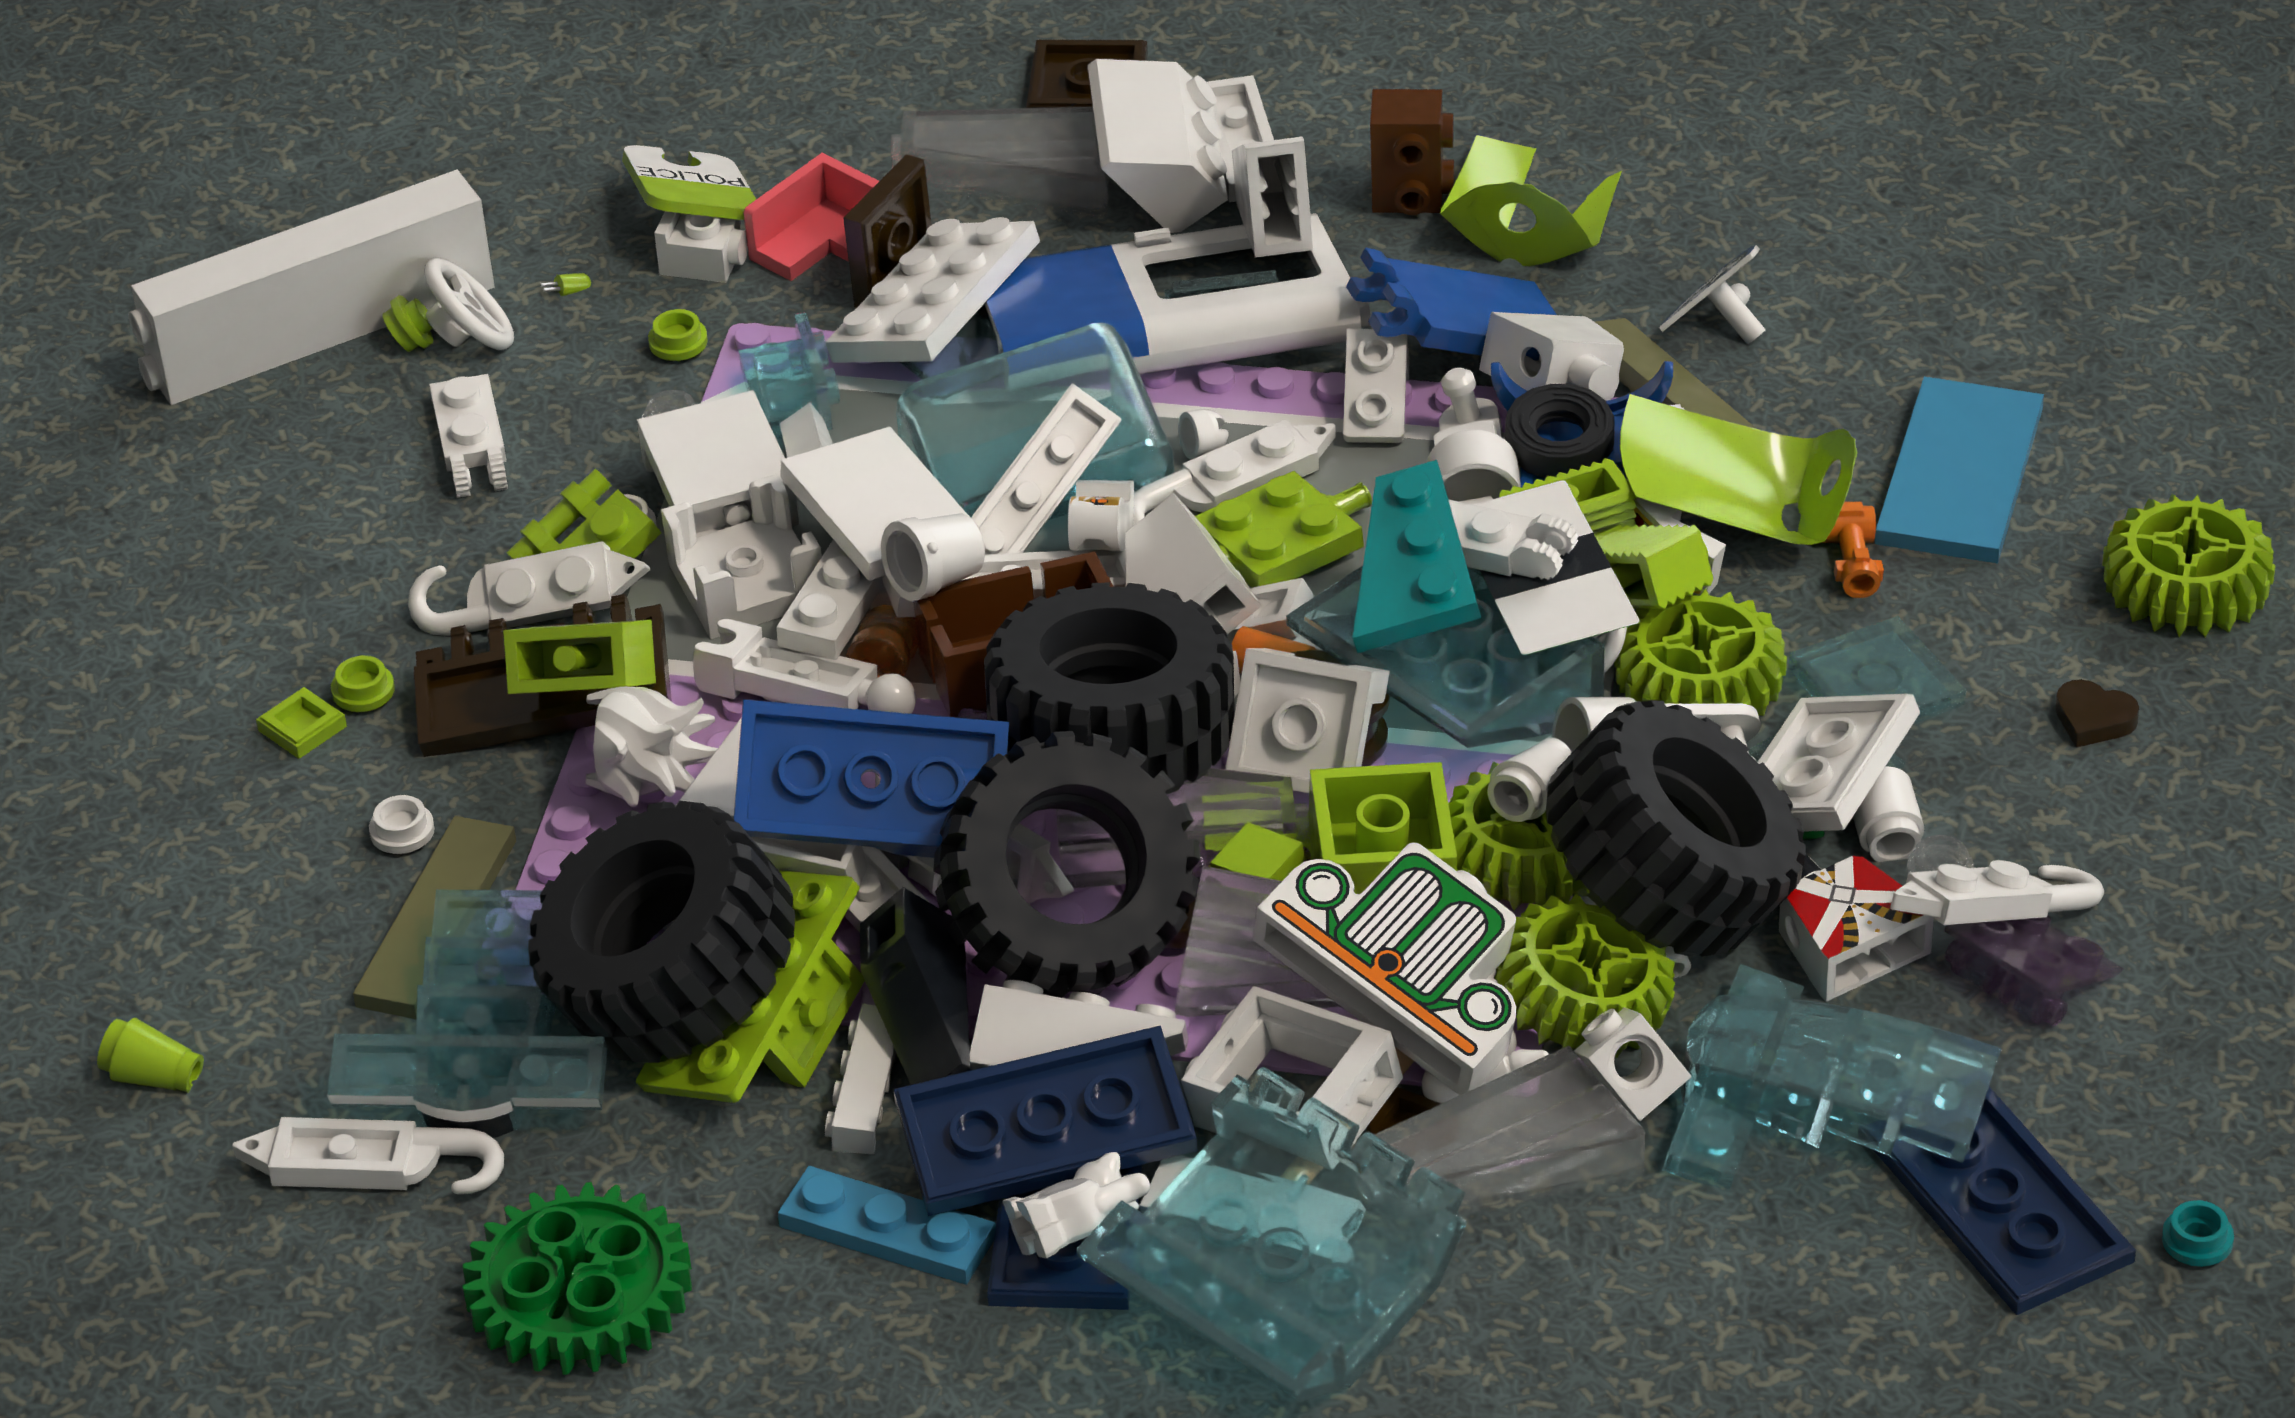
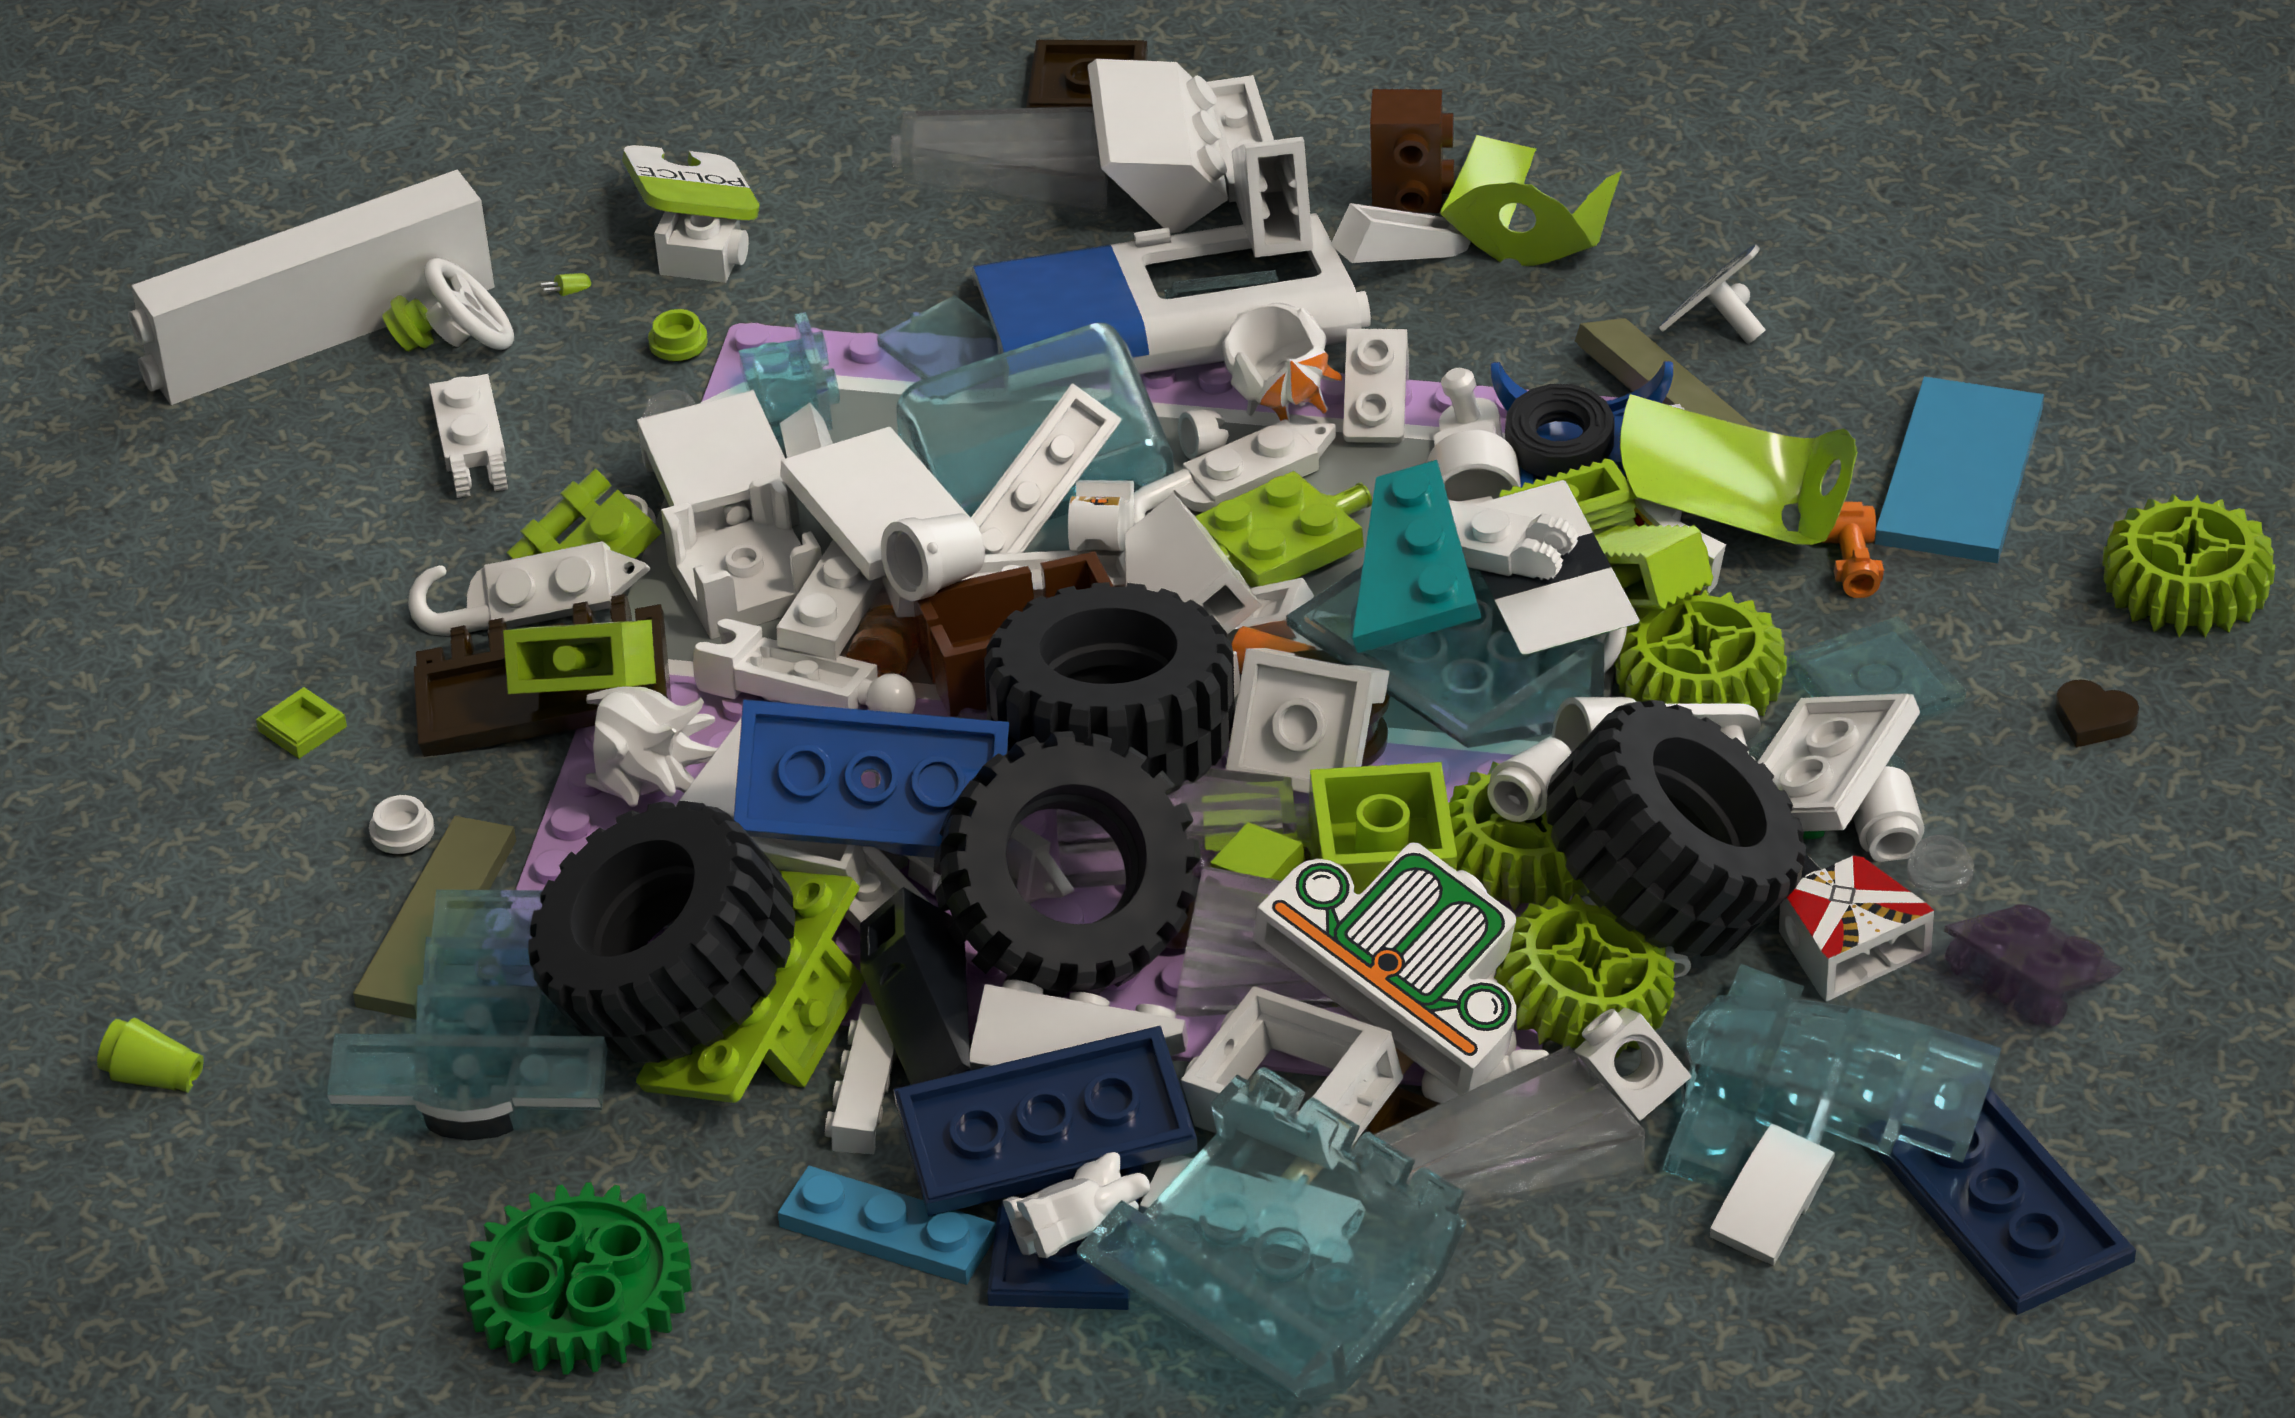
(362, 684): lime plate -> none
(365, 1153): white plate -> none
(804, 216): coral panel -> none
(886, 225): dark brown tile -> none
(933, 291): white plate -> none
(1277, 358): none -> white hair
(1392, 235): none -> white piece
(1442, 304): blue tile -> none
(1569, 350): white torso -> none
(1771, 1194): none -> white slope
(1995, 892): white plate -> none
(2201, 1219): teal plate -> none

